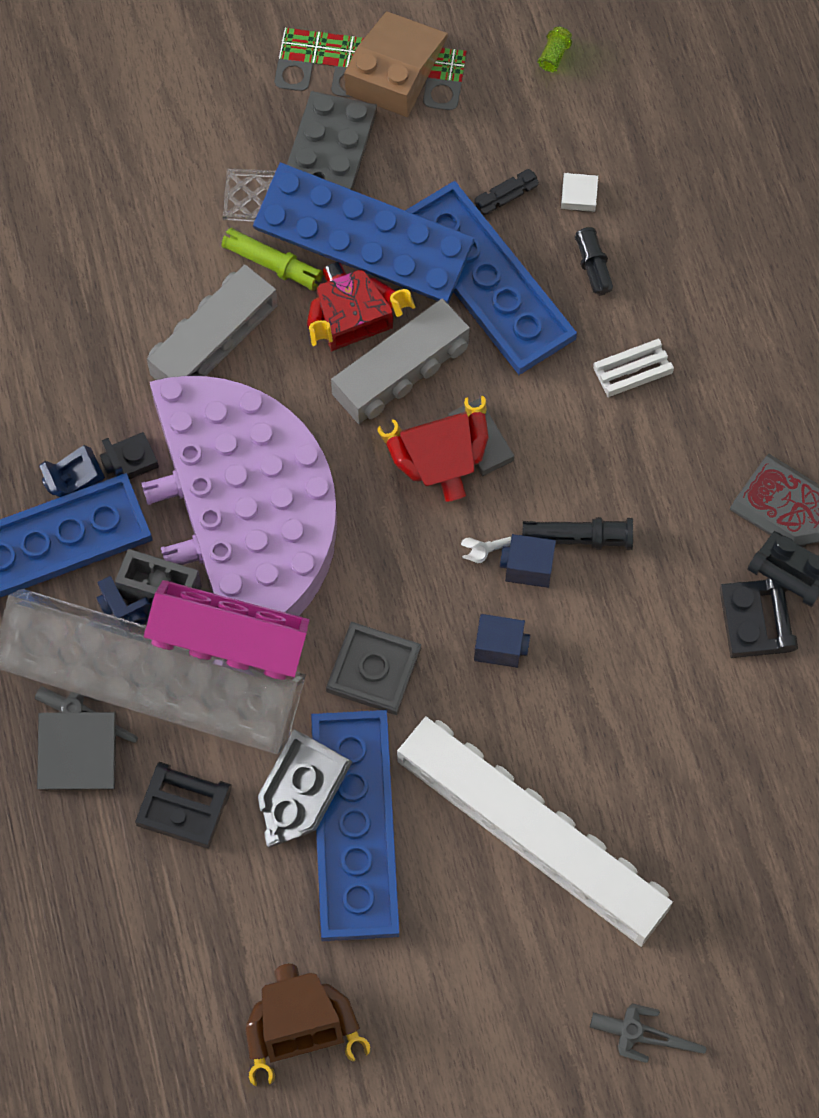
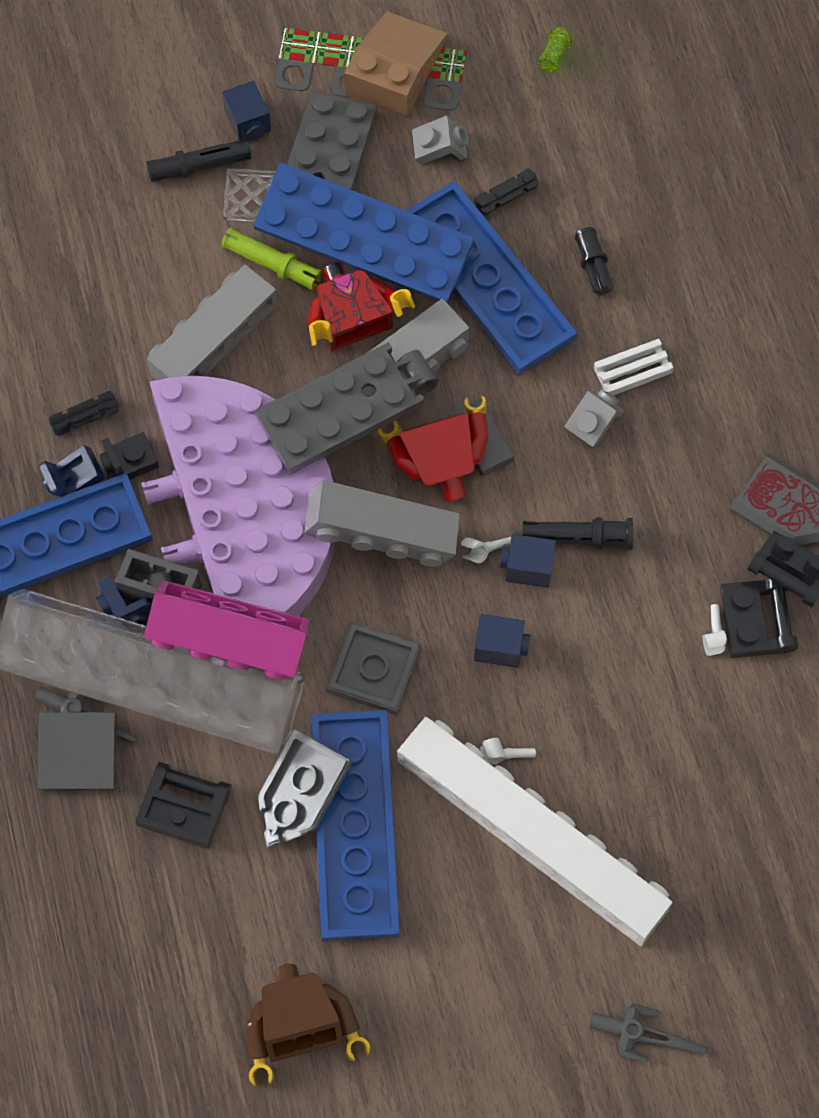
(83, 413): none -> black axle
(210, 157): none -> black pin
(246, 111): none -> dark blue brick
(335, 412): none -> dark grey hinge
(381, 523): none -> light grey brick
(439, 139): none -> light grey bracket
(495, 754): none -> white hand
(579, 192): white tile -> none
(594, 416): none -> light grey bracket
(715, 642): none -> white hand

